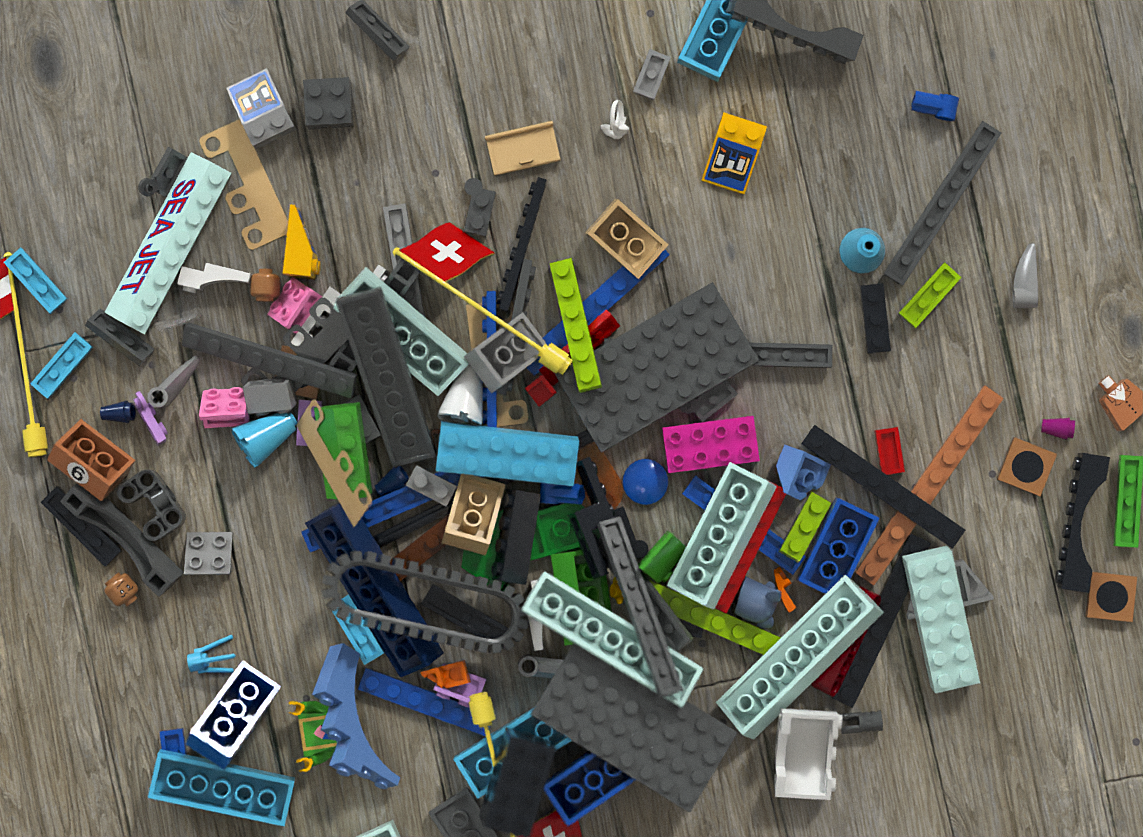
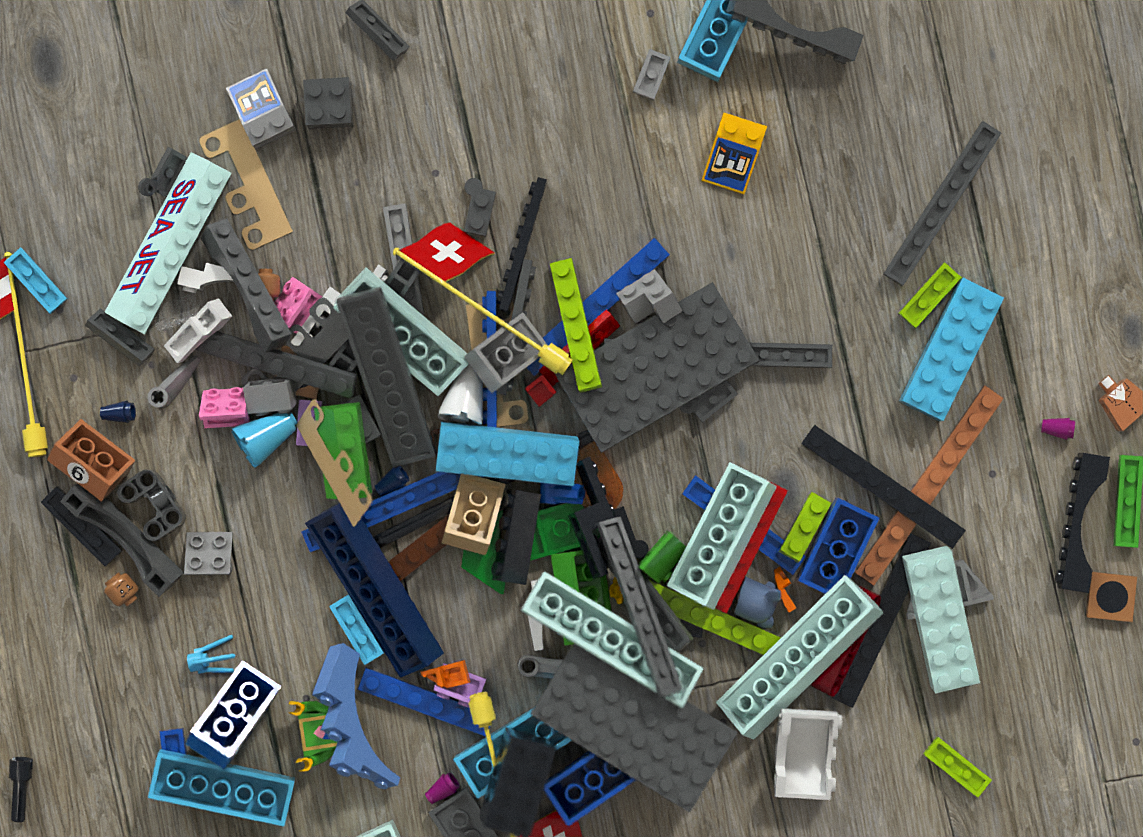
(19, 772): none -> black piece
(61, 365): medium azure plate -> none
(147, 414): lavender hinge -> none
(197, 330): none -> white slope
(264, 315): none -> dark grey arch
(300, 254): yellow slope -> none
(424, 573): dark grey piece -> none
(431, 485): light grey plate -> none
(442, 788): none -> magenta cone
(463, 614): black plate -> none
(522, 146): tan door -> none
(618, 127): white piece -> none
(626, 238): tan slope -> none
(645, 481): blue dish -> none
(648, 296): none -> light grey brick
(710, 444): dark pink brick -> none
(800, 472): medium blue slope -> none
(855, 254): medium azure cone -> none
(866, 722): dark grey hinge -> none
(875, 318): black plate -> none
(889, 450): red tile -> none
(941, 106): blue piece -> none
(951, 349): none -> medium azure brick
(957, 766): none -> lime plate
(1025, 282): light grey piece -> none
(1026, 466): medium nougat tile -> none

